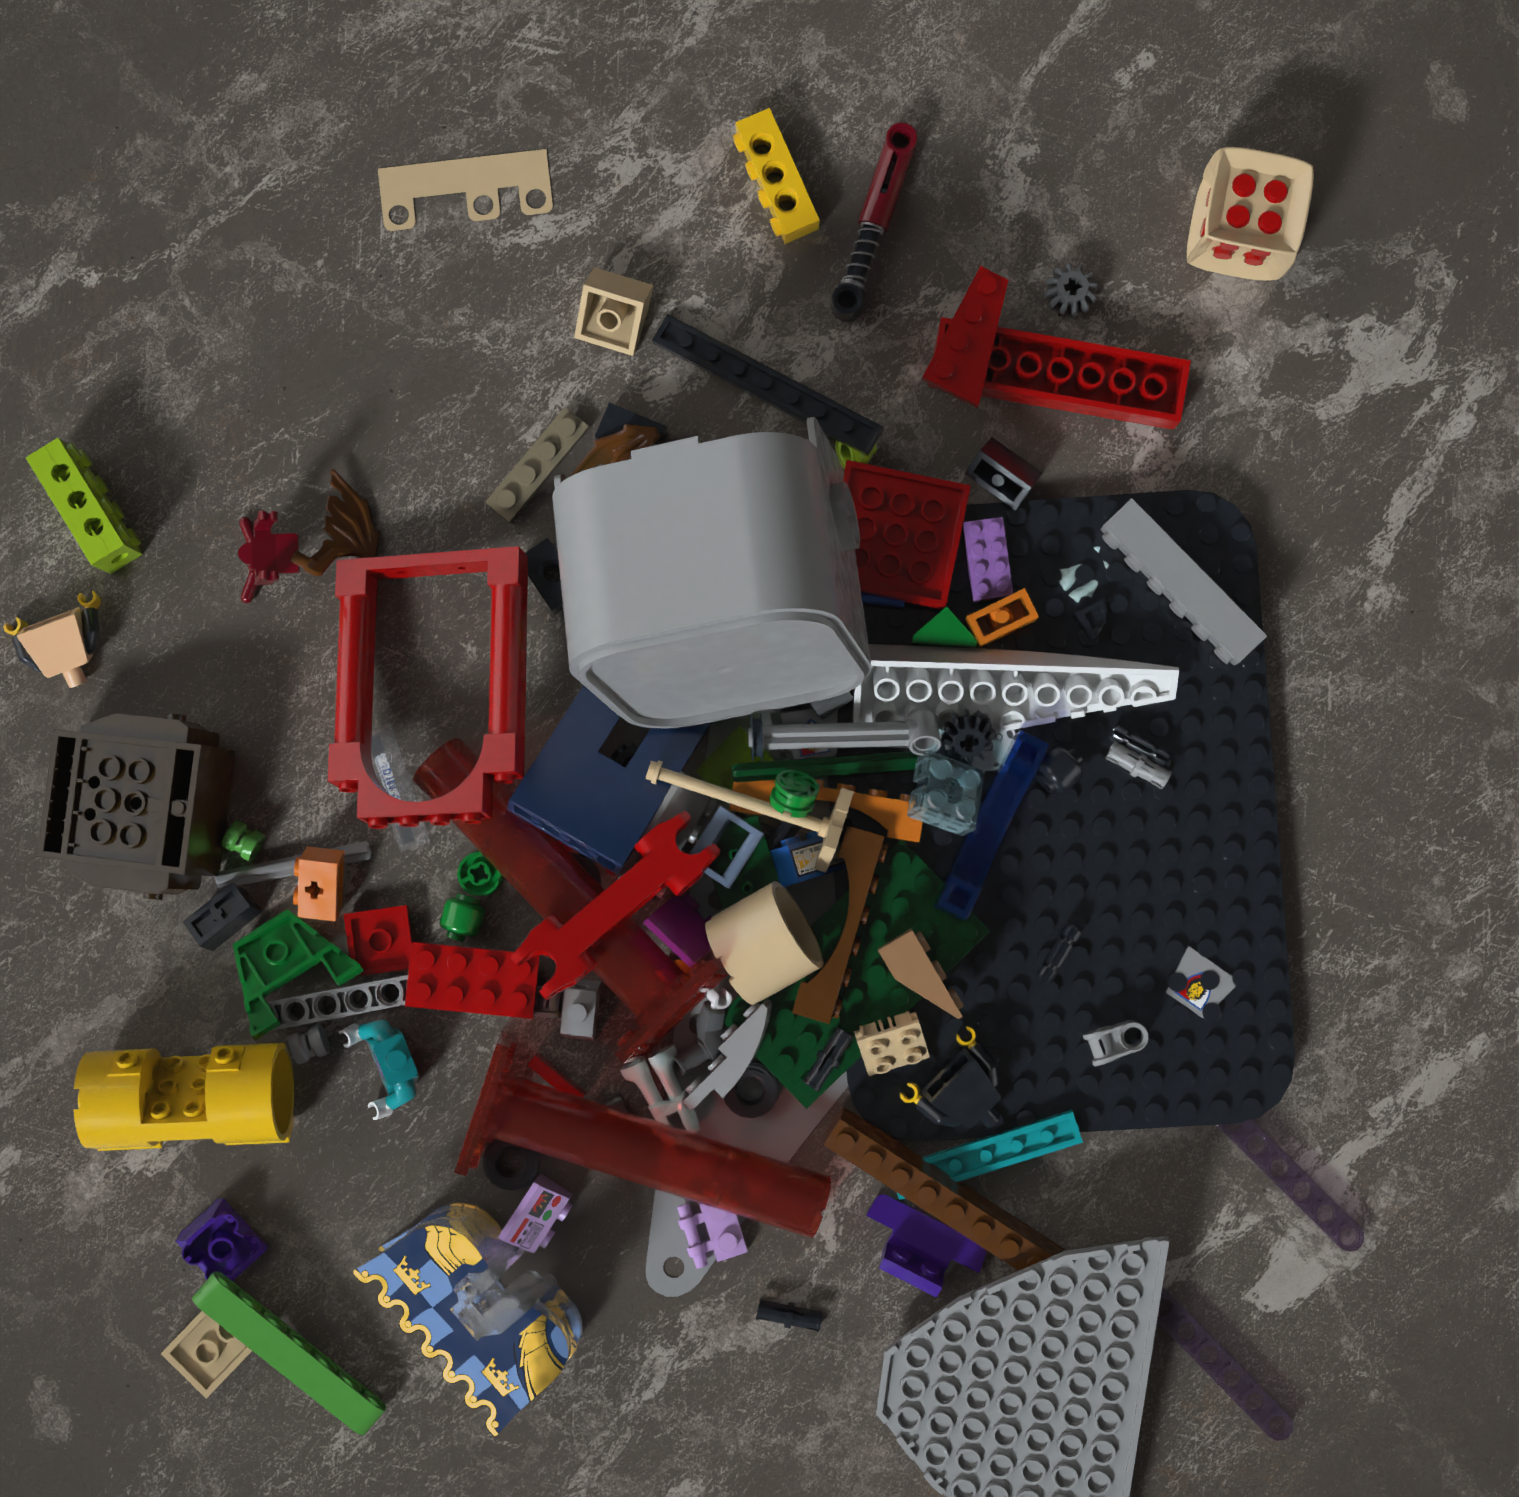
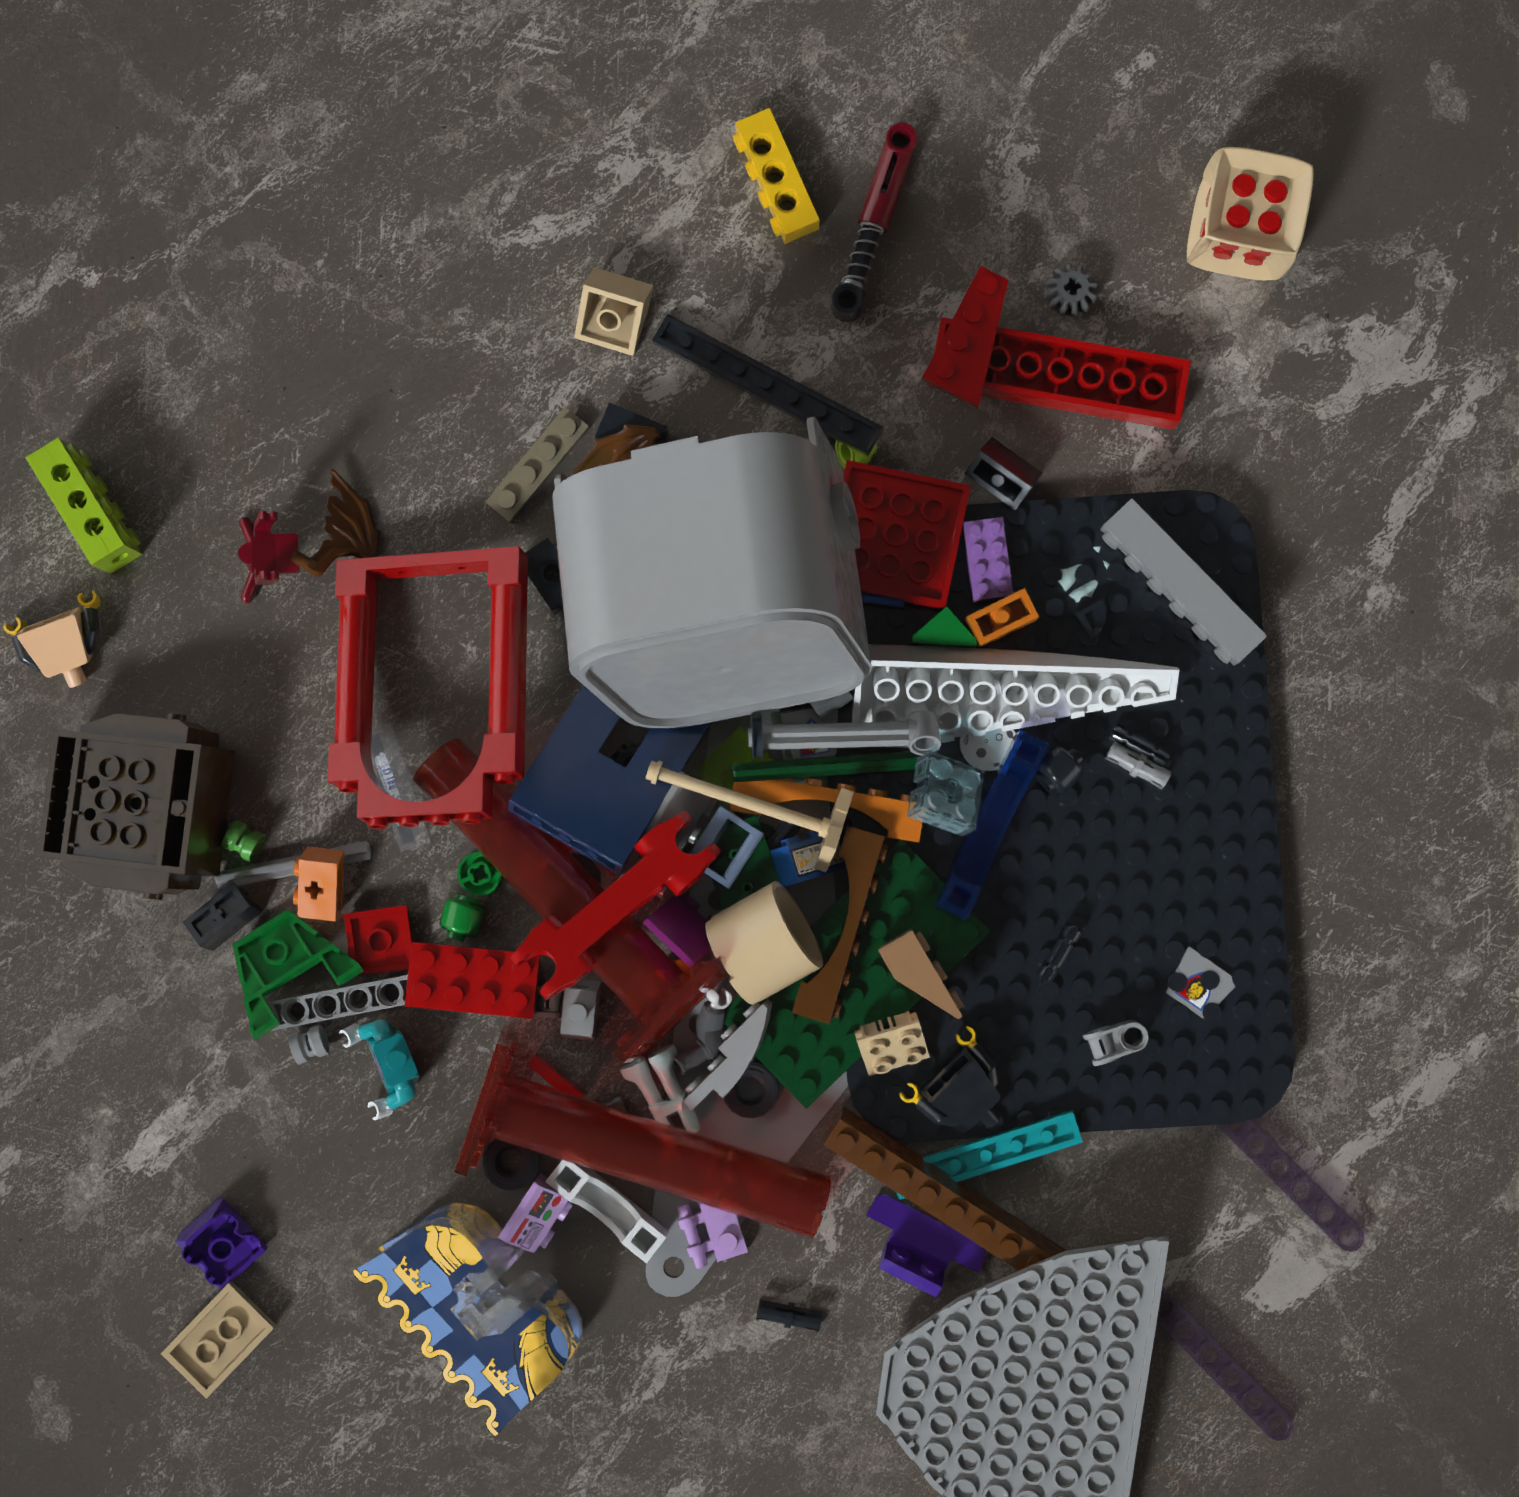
(146, 1099): yellow cylinder -> none
(289, 1353): bright green beam -> none
(471, 175): tan piece -> none
(627, 1220): none -> white arch
(794, 793): green wheel -> none
(837, 1044): black pin -> none
(974, 725): black gear -> none

